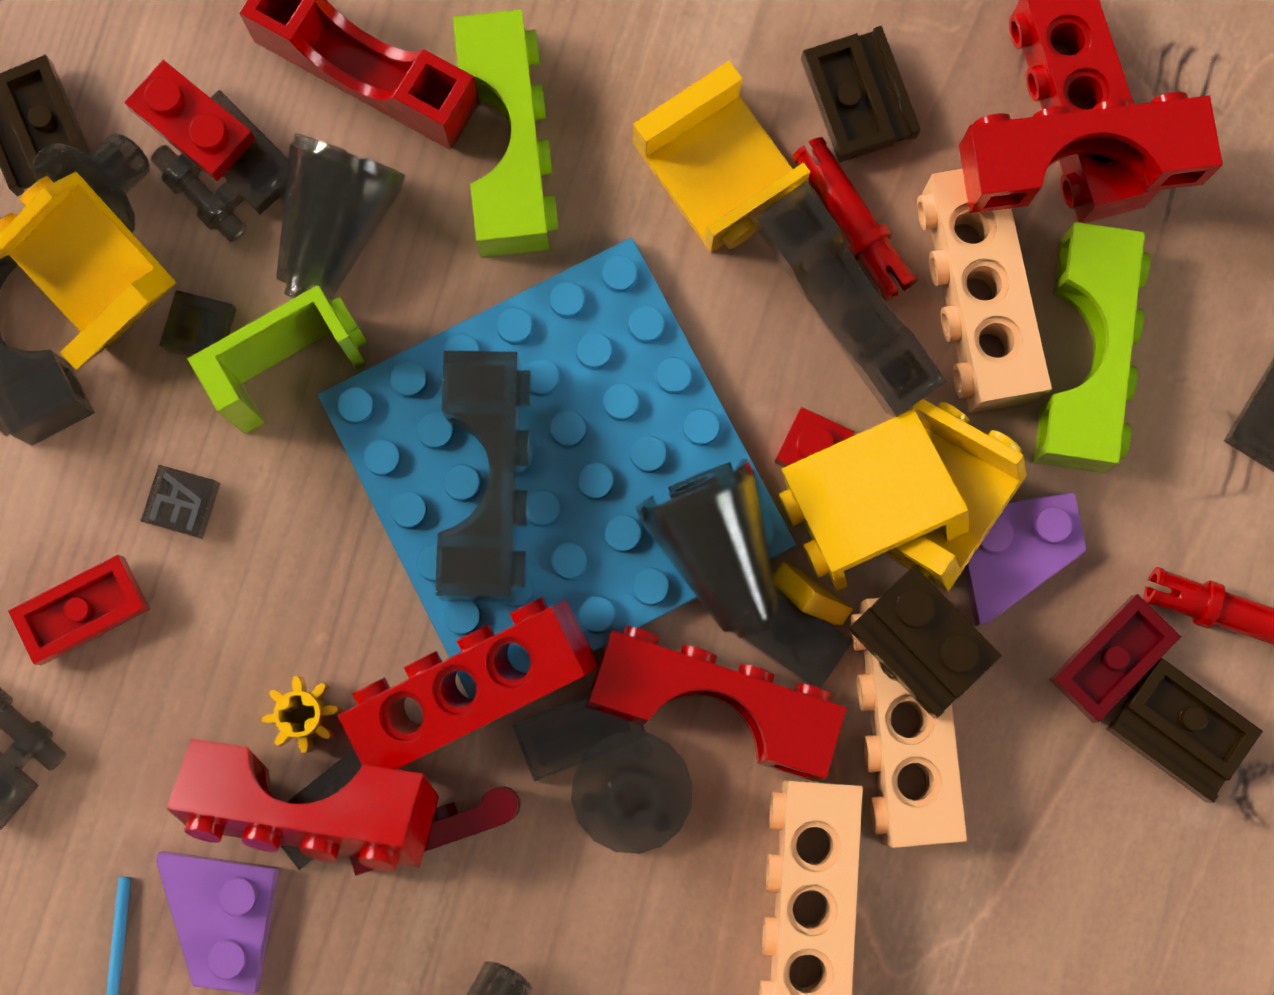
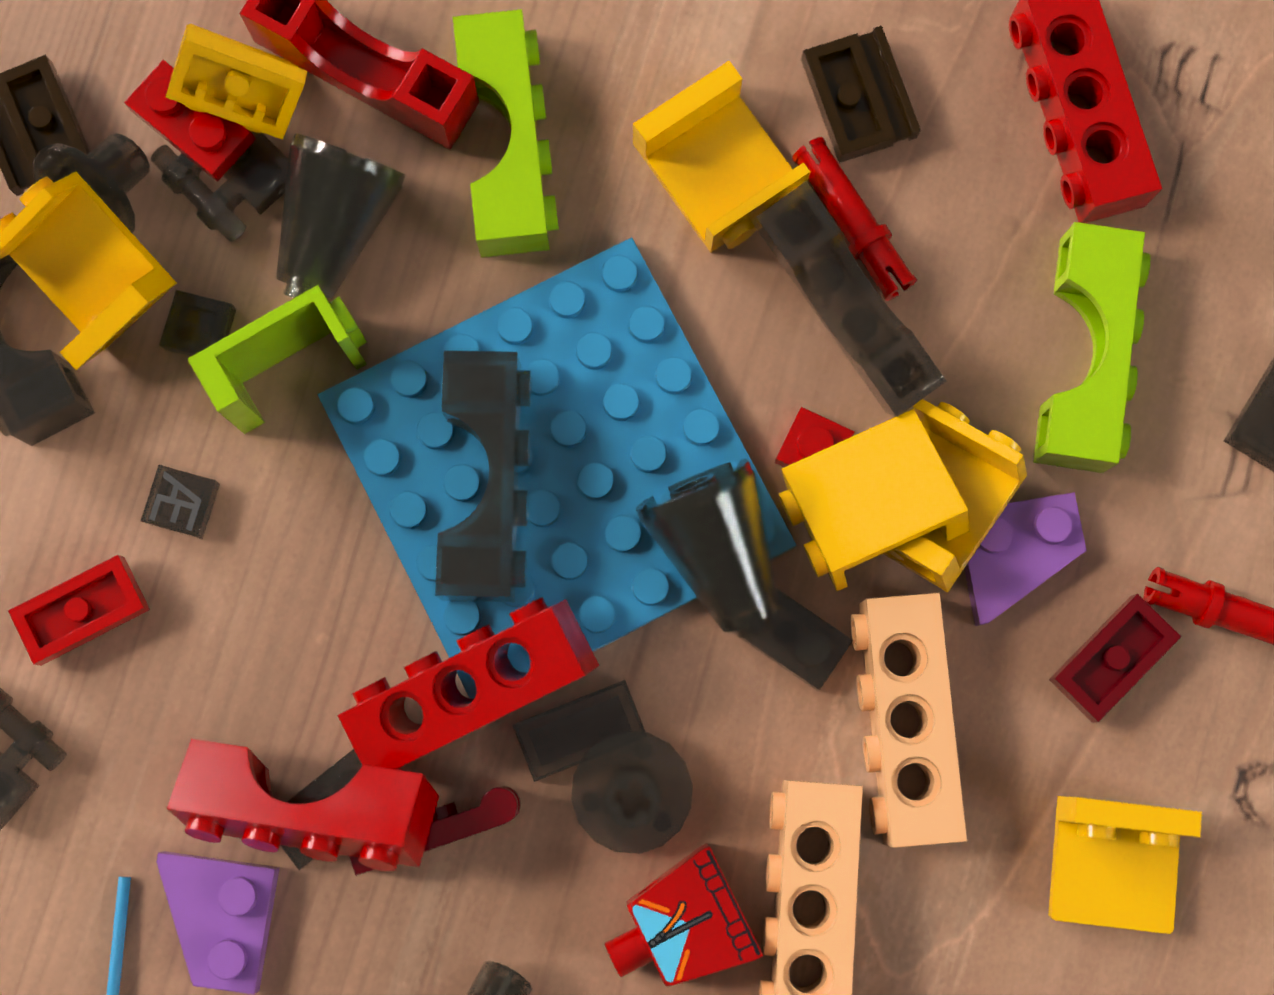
(235, 82): none -> yellow bracket
(291, 702): yellow gear -> none
(685, 924): none -> red torso
(789, 727): red arch -> none
(811, 595): yellow tile -> none
(924, 642): dark brown plate -> none
(1009, 315): light nougat brick -> none
(1117, 863): none -> yellow bracket
(1159, 142): red arch -> none
(1184, 730): dark brown plate -> none

